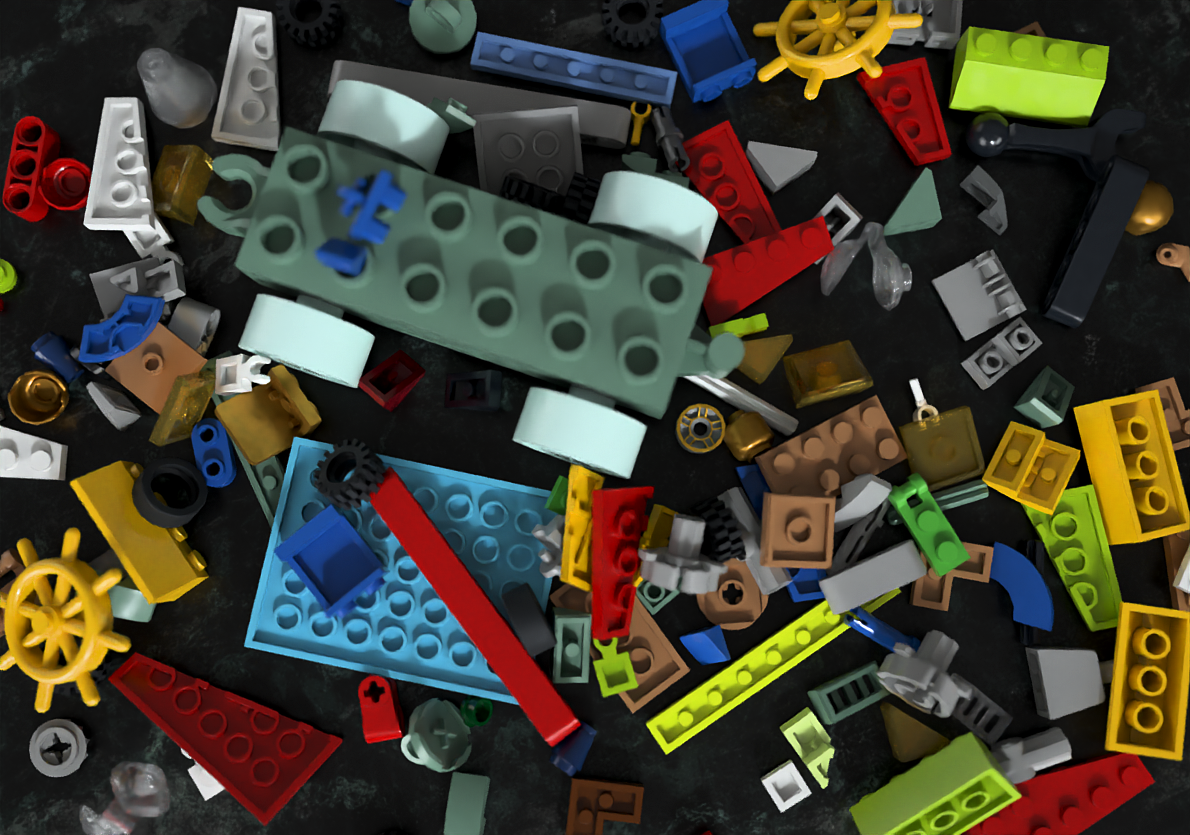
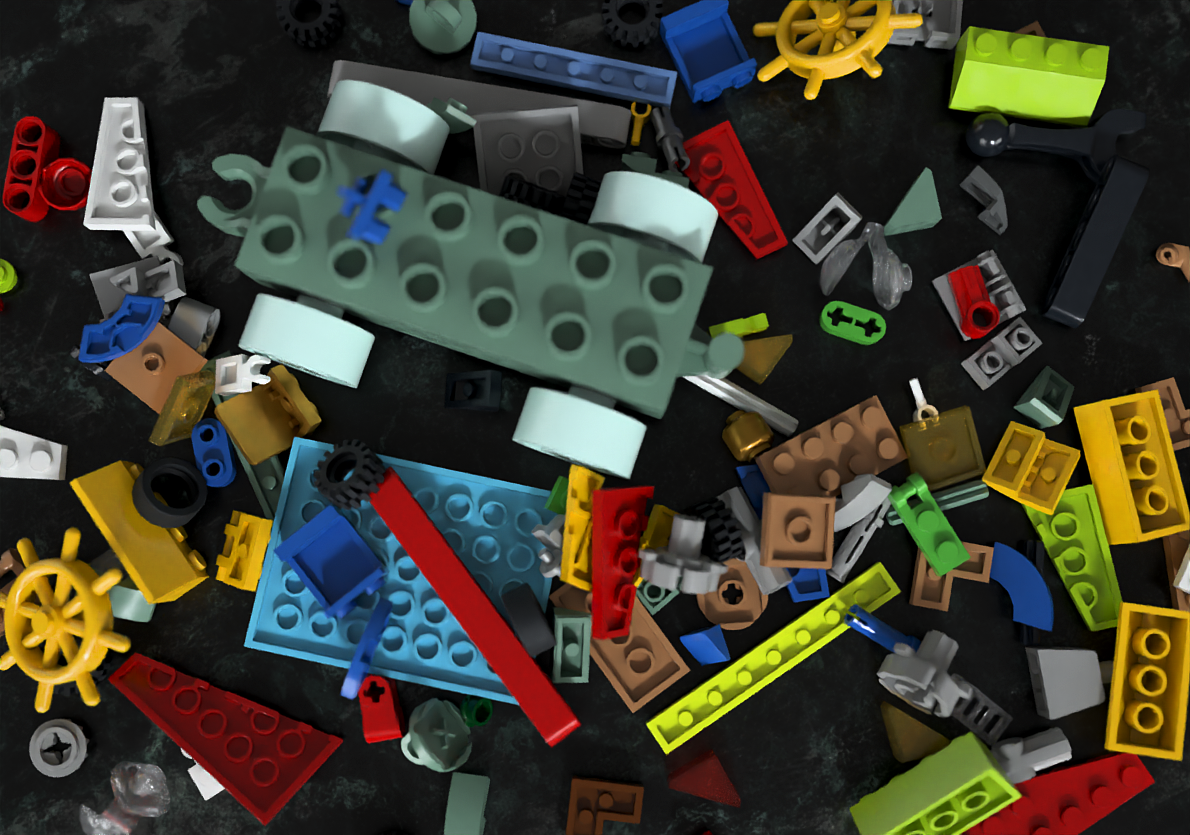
(38, 396): pearl gold hair -> none
(54, 354): dark blue cone -> none
(114, 405): light grey slope -> none
(176, 88): clear cone -> none
(180, 182): clear yellow slope -> none
(243, 550): none -> yellow plate
(250, 89): white wing -> none
(341, 255): blue slope -> none
(366, 648): none -> blue tile
(392, 380): dark red slope -> none
(573, 749): dark blue cone -> none
(614, 669): lime plate -> none
(702, 415): wheel -> none
(705, 779): none -> clear red slope
(760, 266): red wing -> none
(777, 164): light grey slope -> none
(785, 785): white plate -> none
(810, 743): yellowish green slope -> none
(822, 704): sand green slope -> none
(826, 374): clear yellow slope -> none
(854, 315): none -> bright green beam
(872, 577): light grey beam -> none
(910, 109): red wing -> none
(972, 298): none -> red piece
(1152, 209): pearl gold hair -> none

